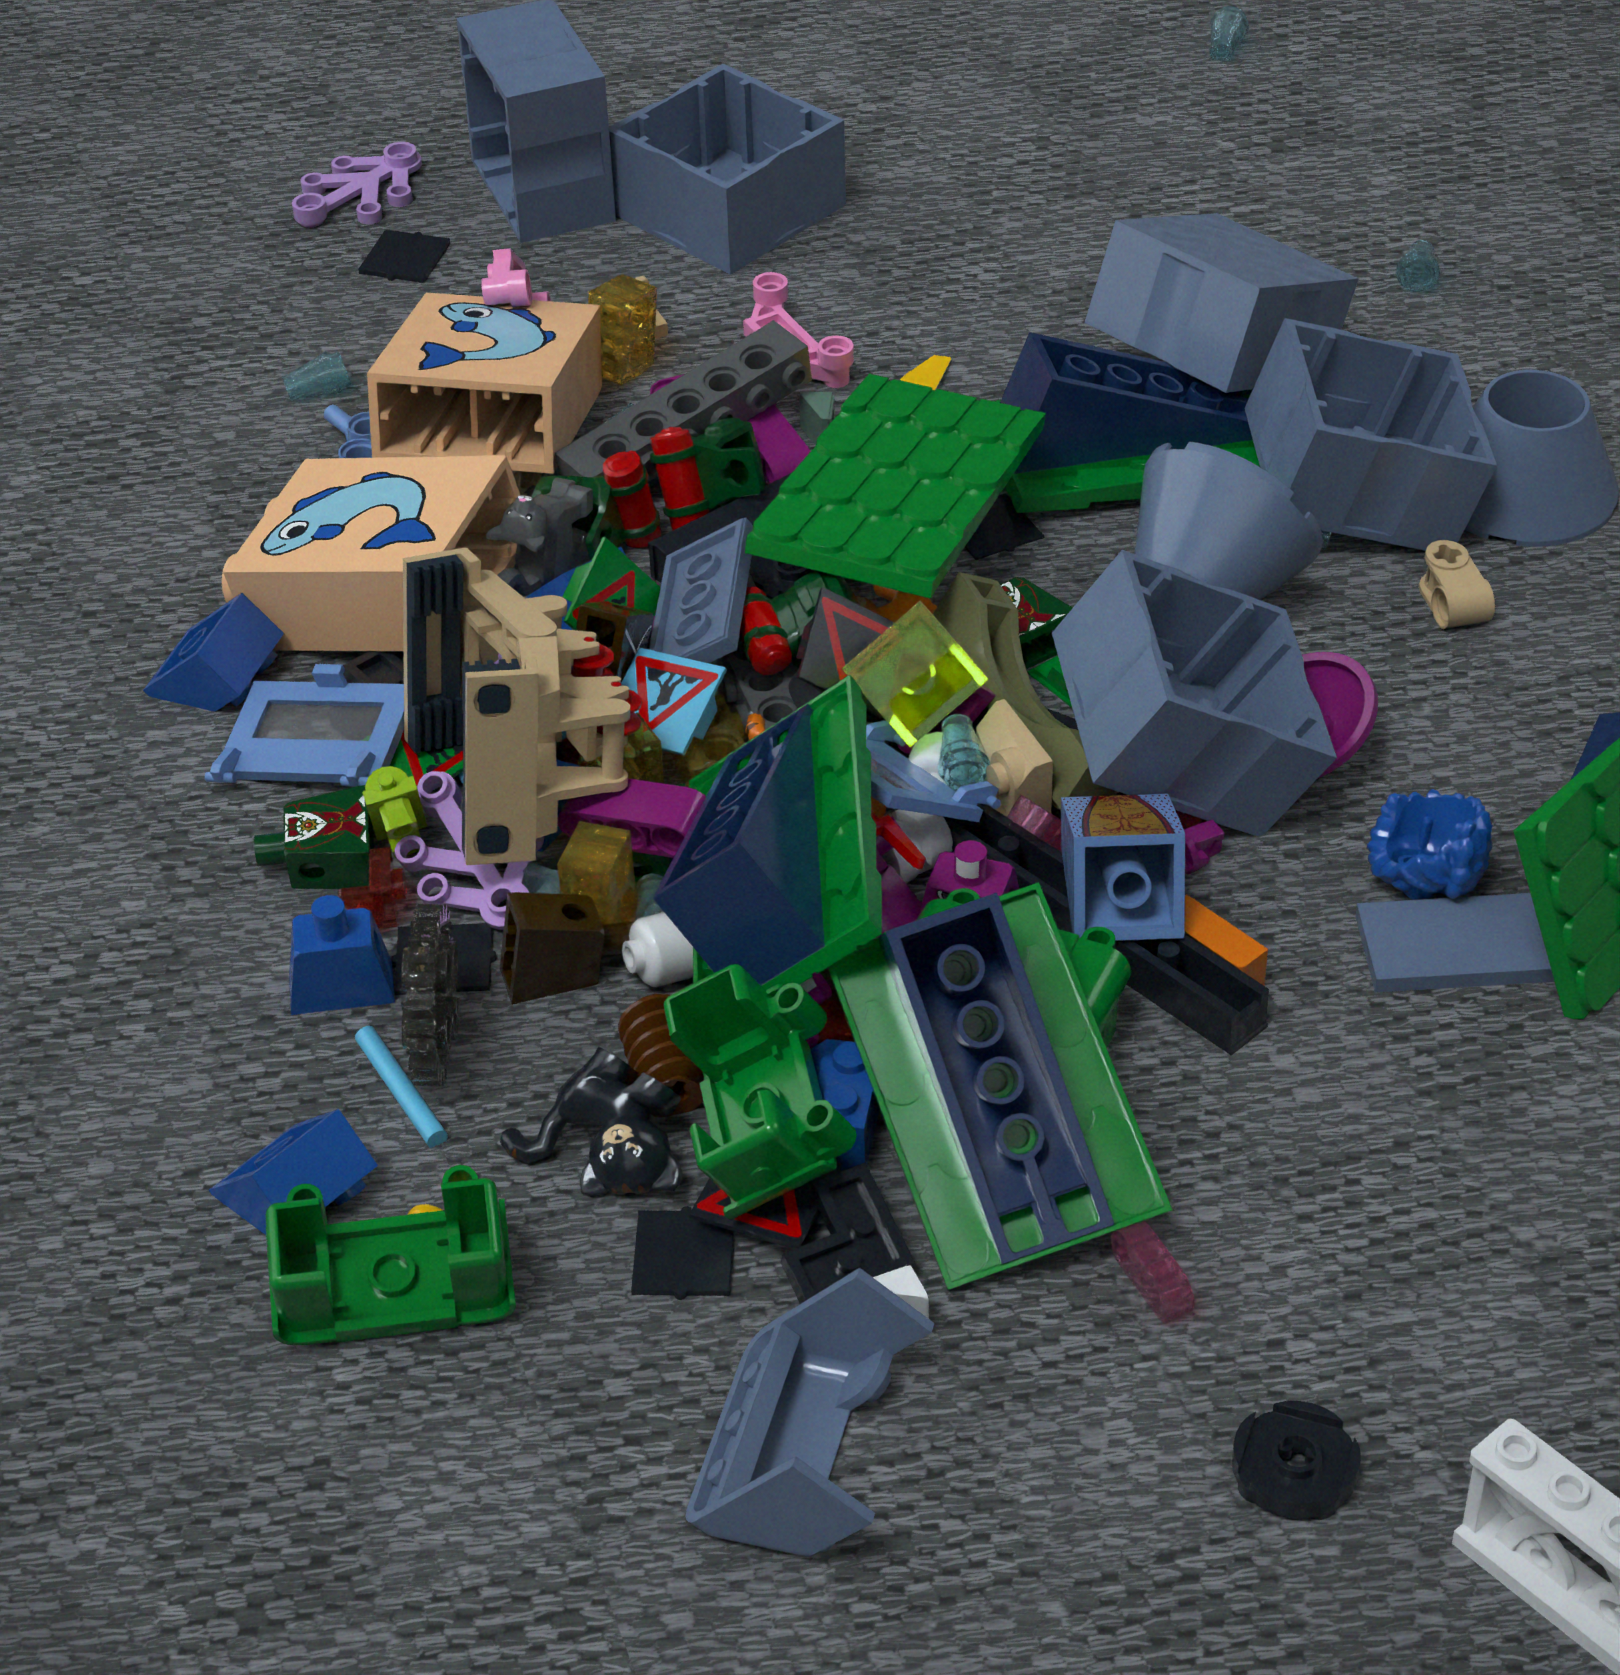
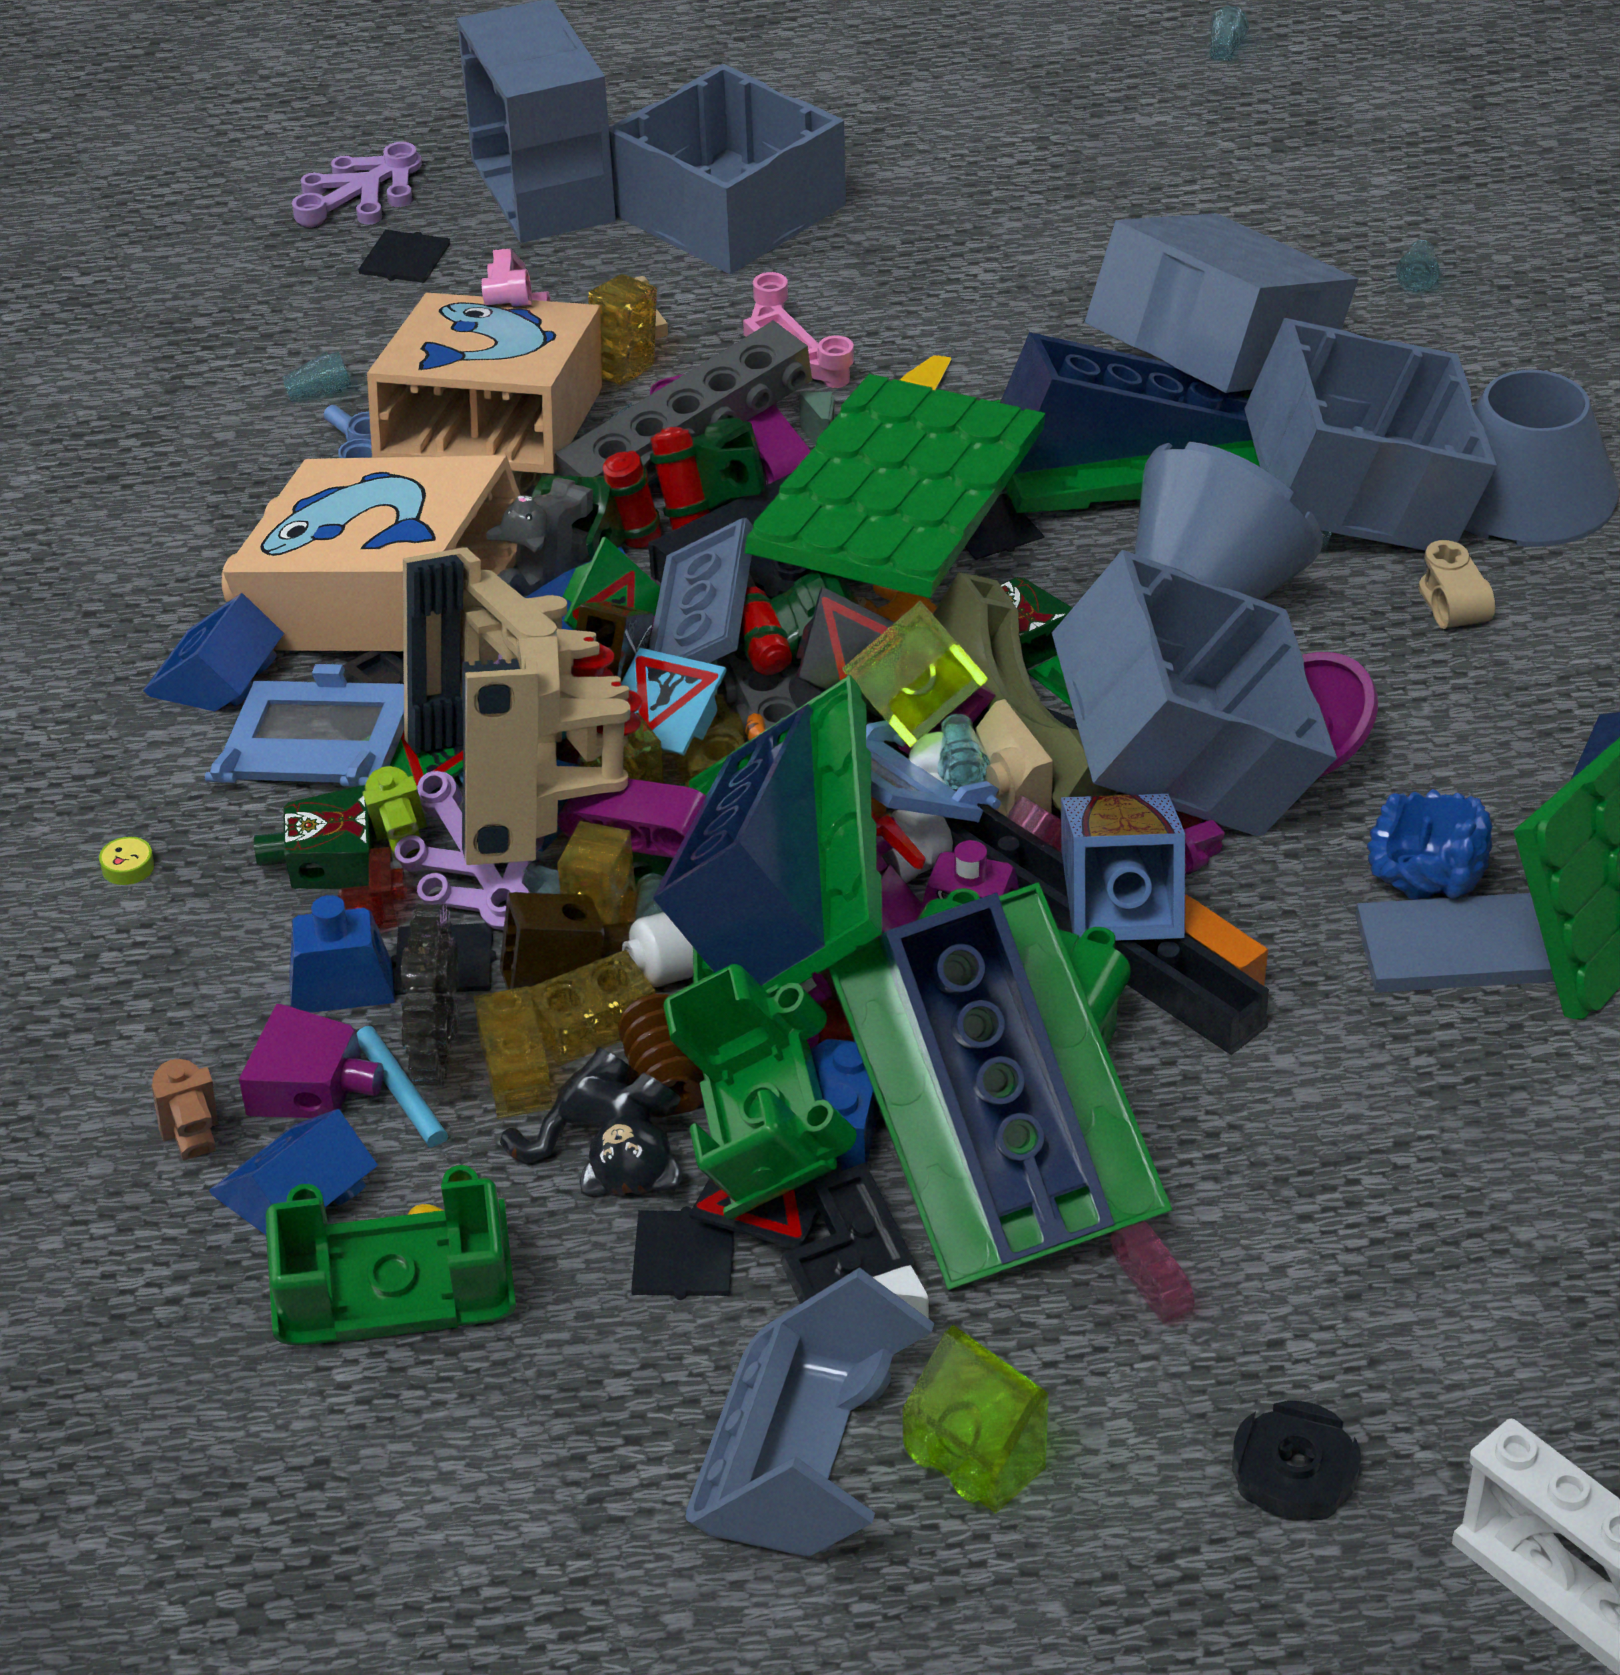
(126, 860): none -> tile
(185, 1106): none -> nougat hips
(305, 1066): none -> magenta torso
(513, 1052): none -> clear yellow brick
(585, 1006): none -> clear yellow brick
(976, 1421): none -> clear neon green slope

